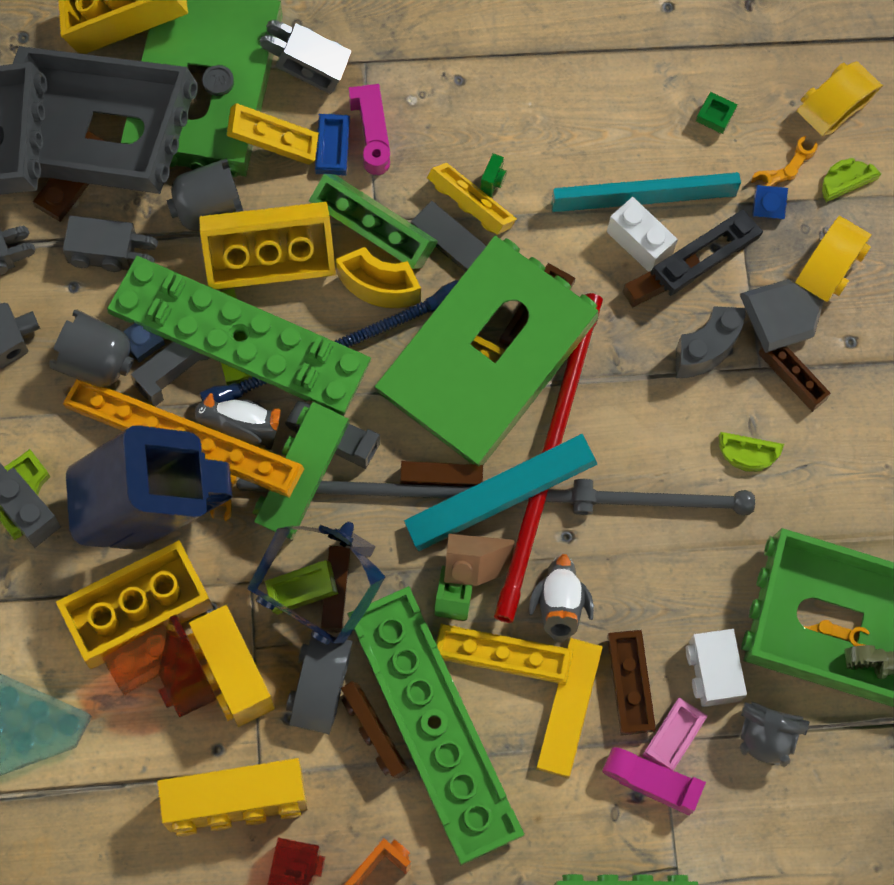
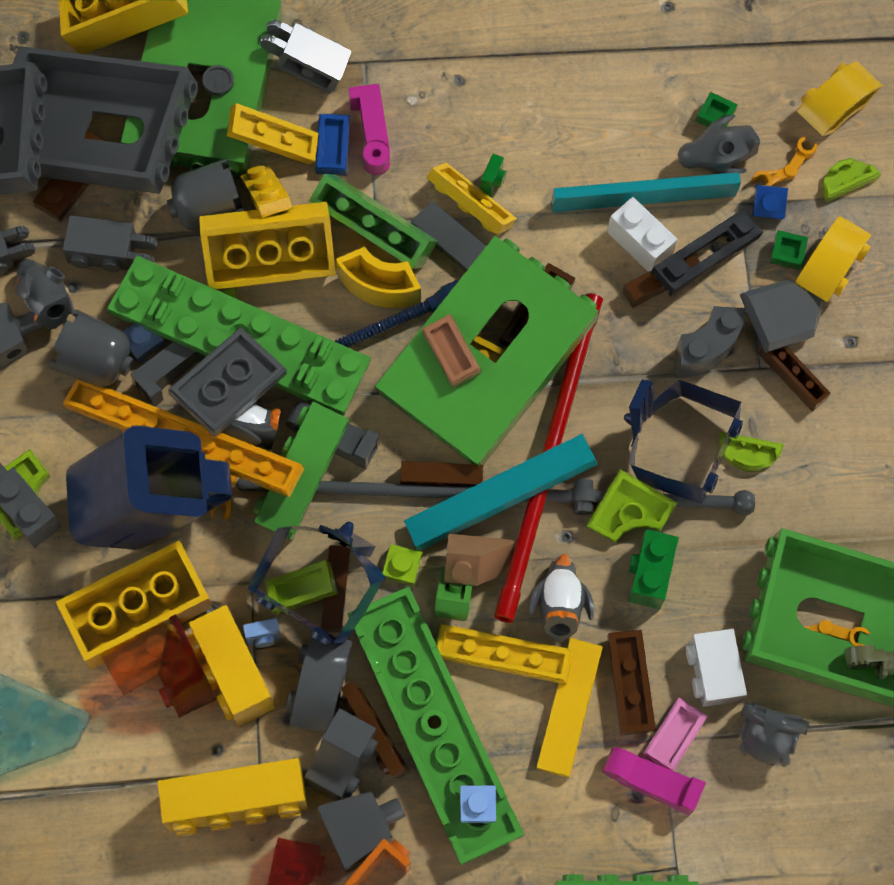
(43, 293): none -> dark grey animal
(227, 382): none -> dark grey tile
(262, 633): none -> light blue plate
(265, 191): none -> yellow plate
(341, 756): none -> dark grey brick
(359, 825): none -> dark grey torso
(402, 565): none -> lime plate
(451, 350): none -> nougat tile
(477, 804): none -> light blue plate
(628, 506): none -> lime tile
(644, 407): none -> dark blue piece
(652, 569): none -> green brick
(720, 147): none -> dark grey animal
(789, 250): none -> green plate

